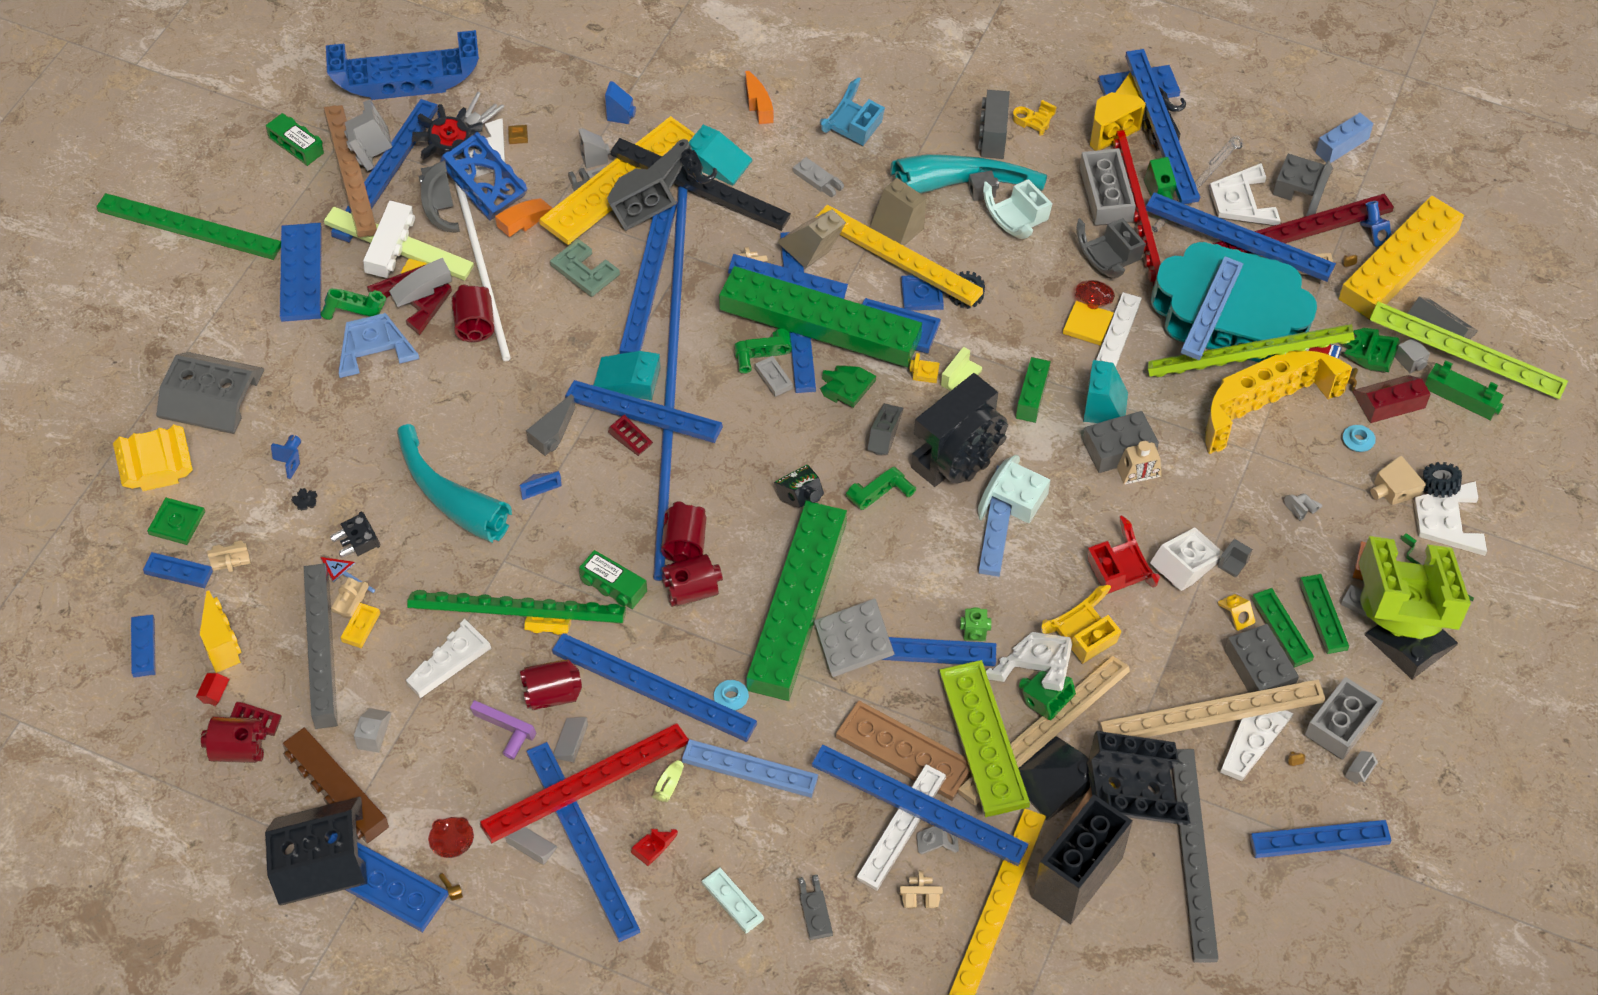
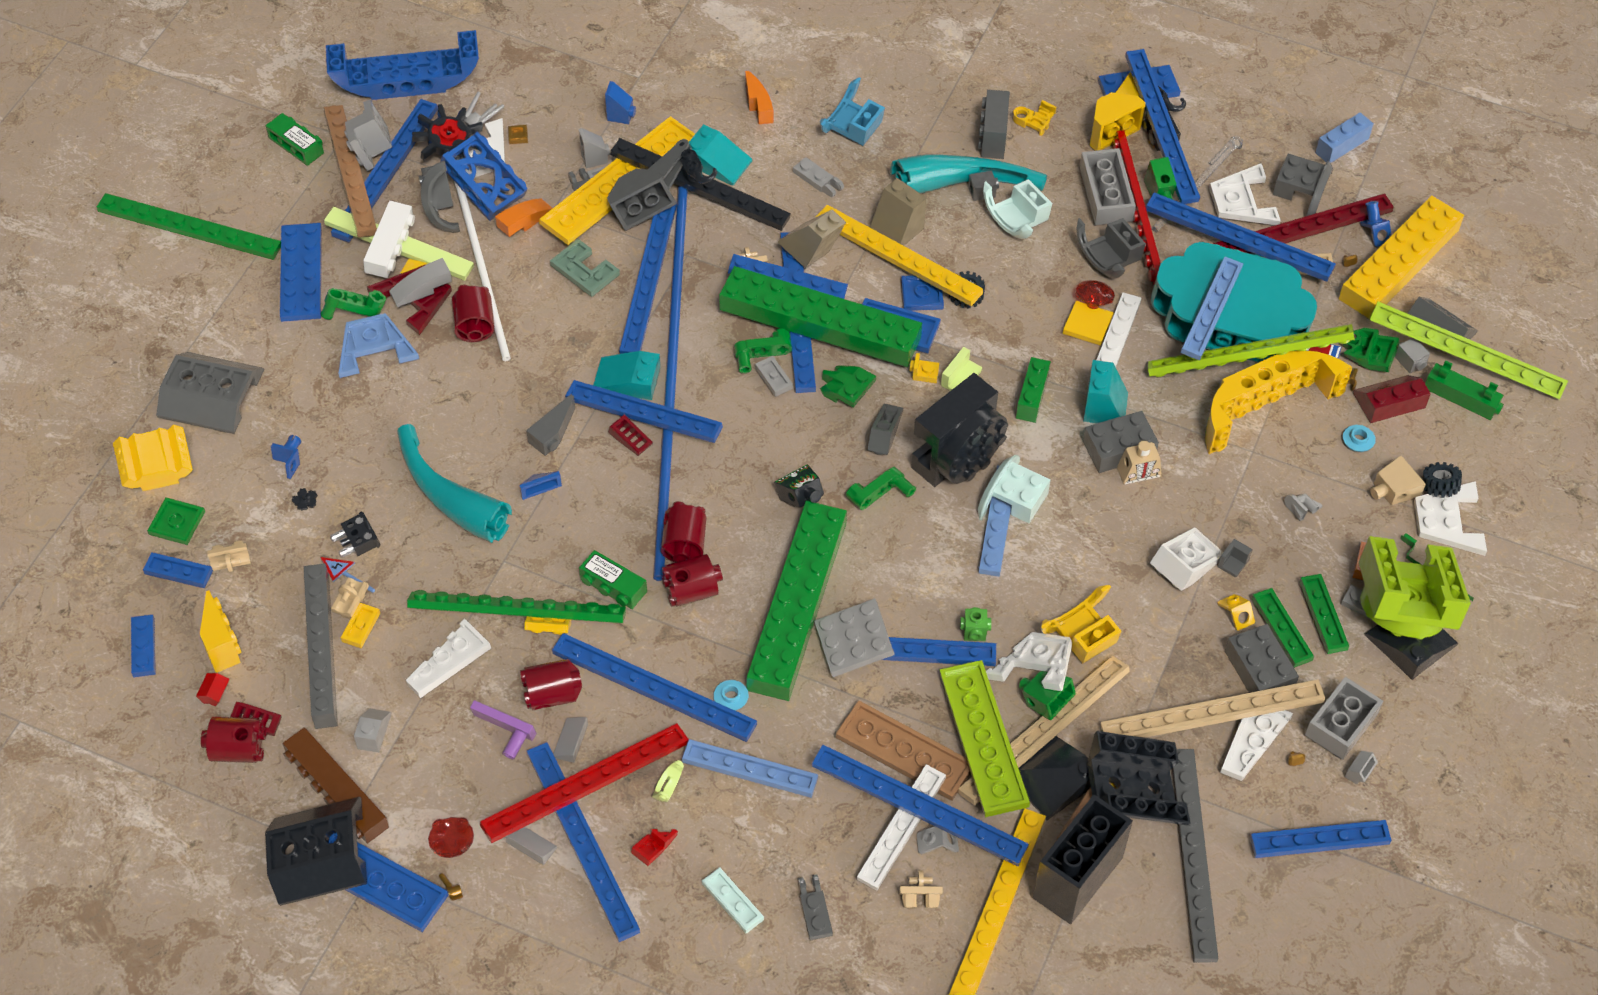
(1121, 564): red piece -> none

